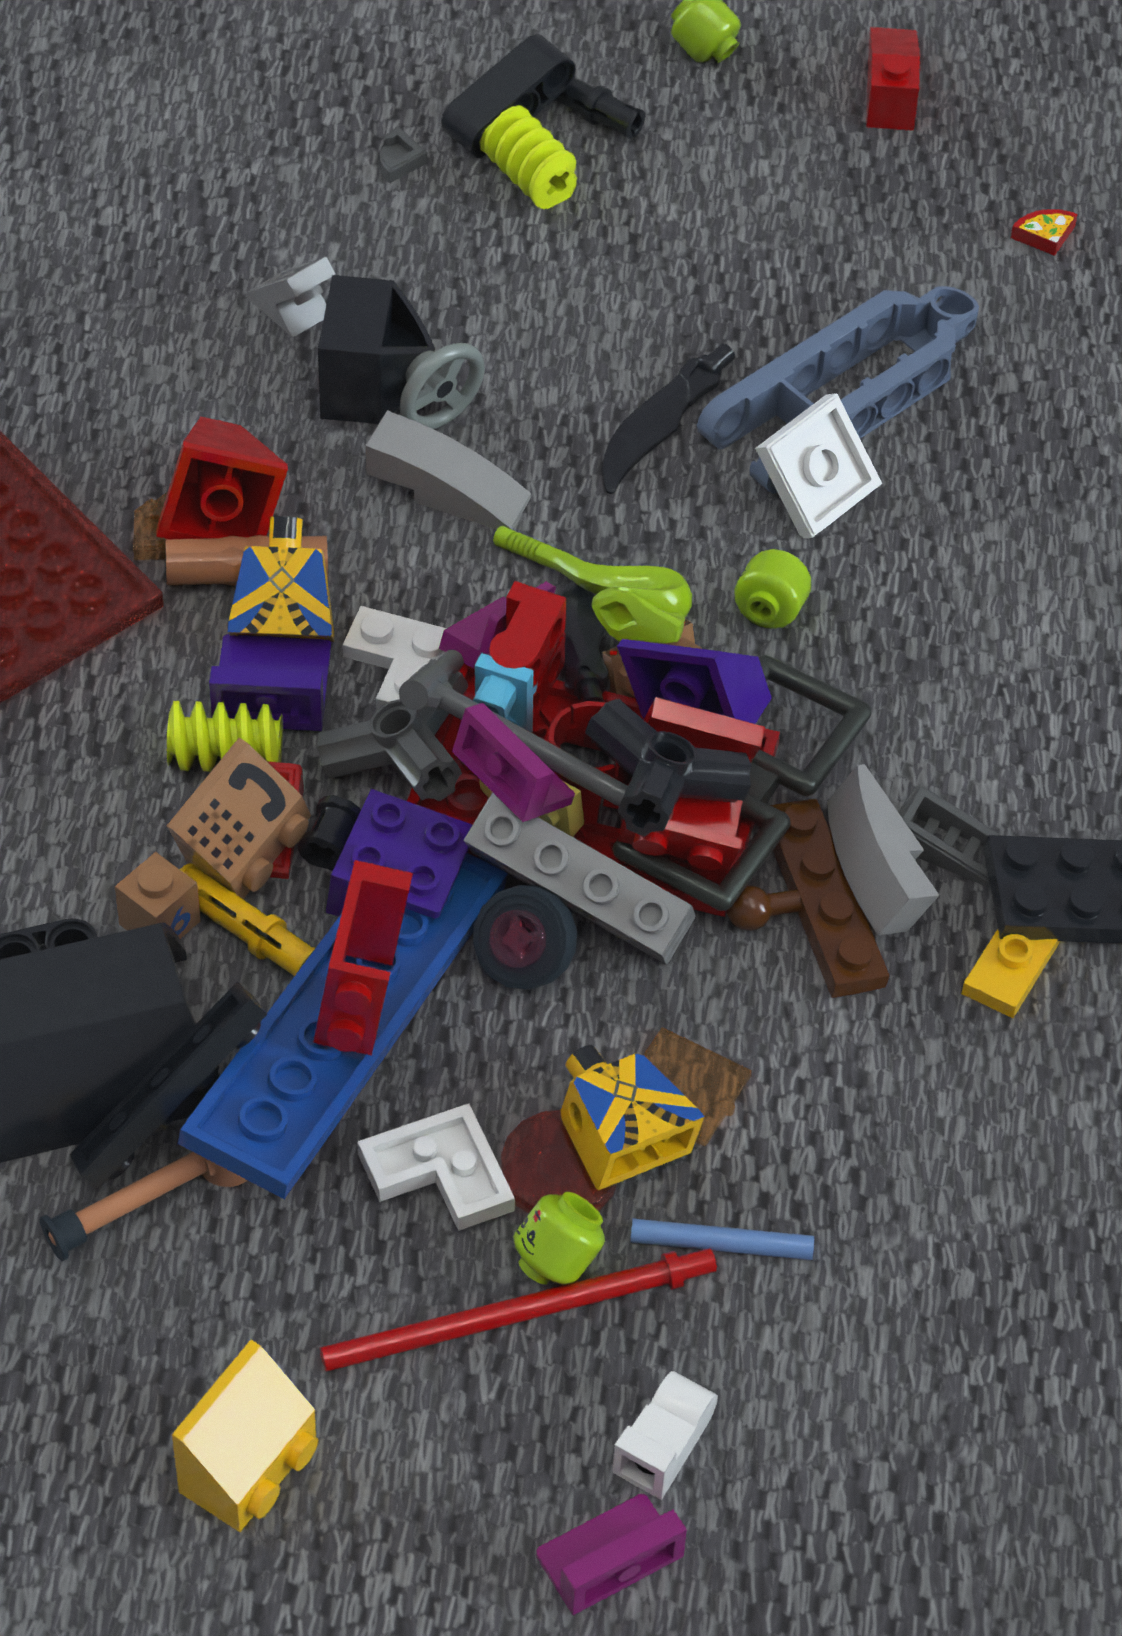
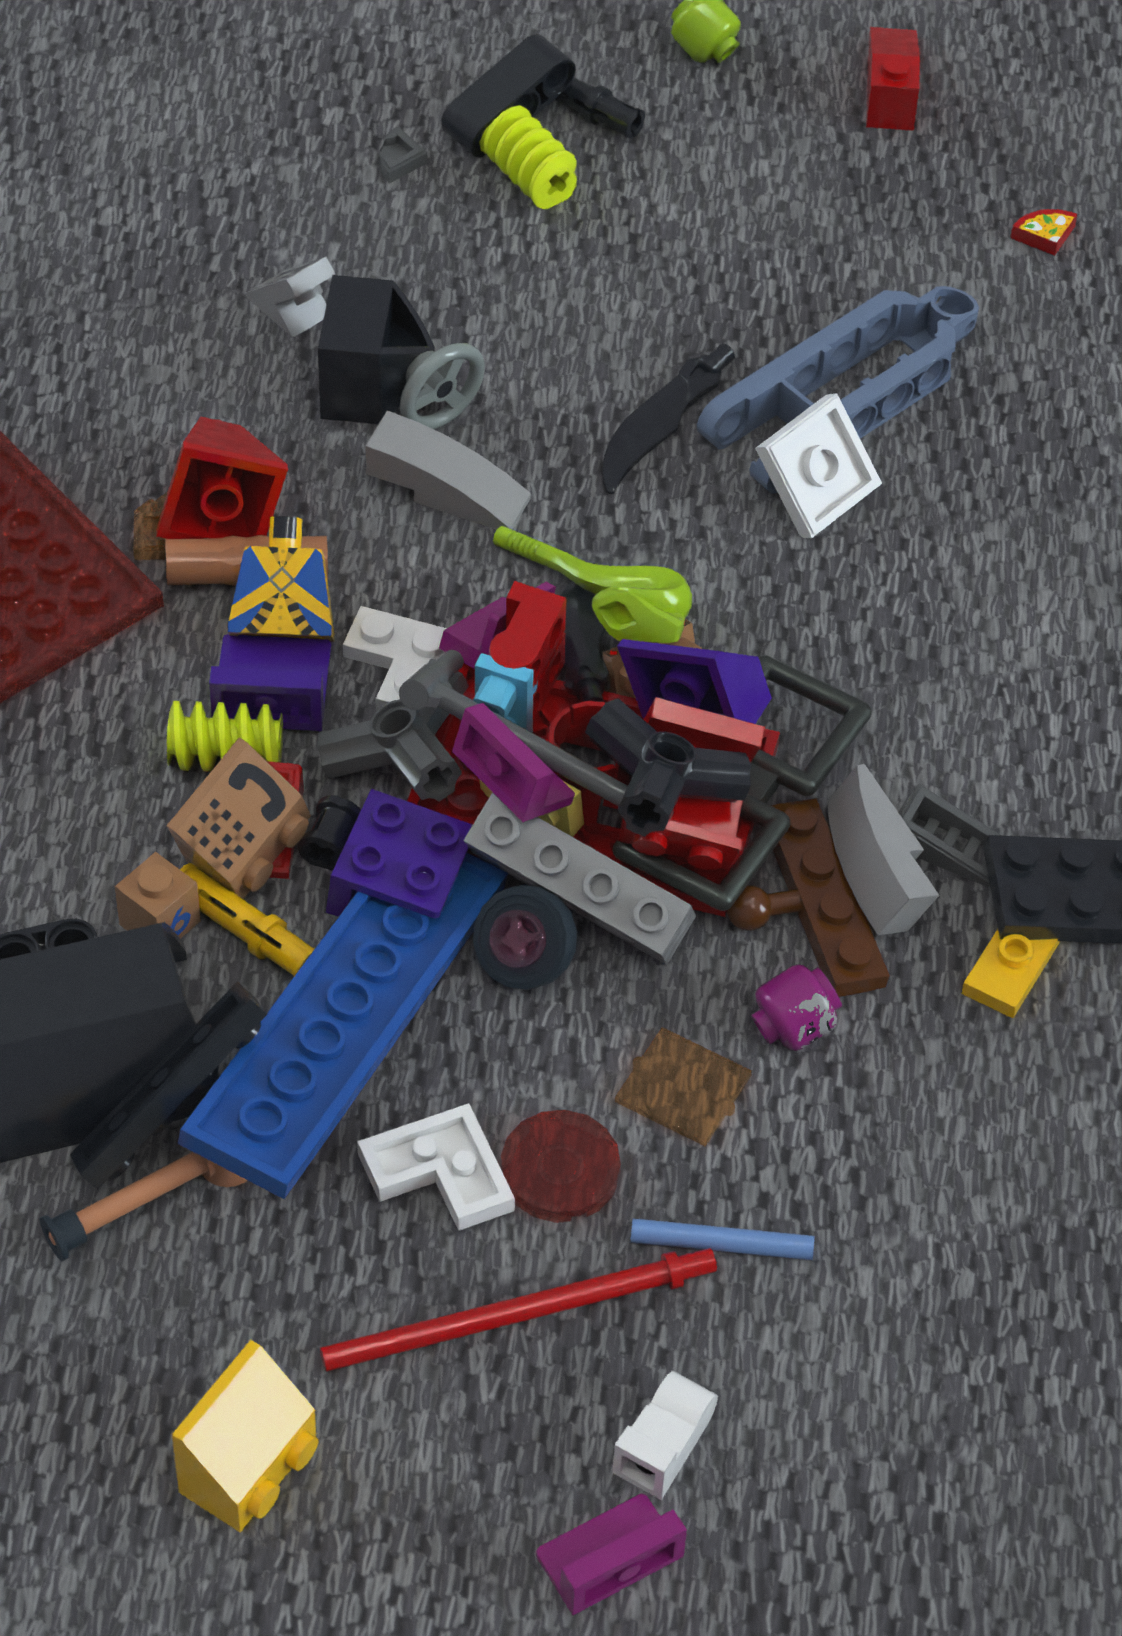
(370, 932): red panel -> none
(559, 1238): lime head -> none
(625, 1116): yellow torso -> none
(773, 585): lime head -> none
(796, 1007): none -> magenta head

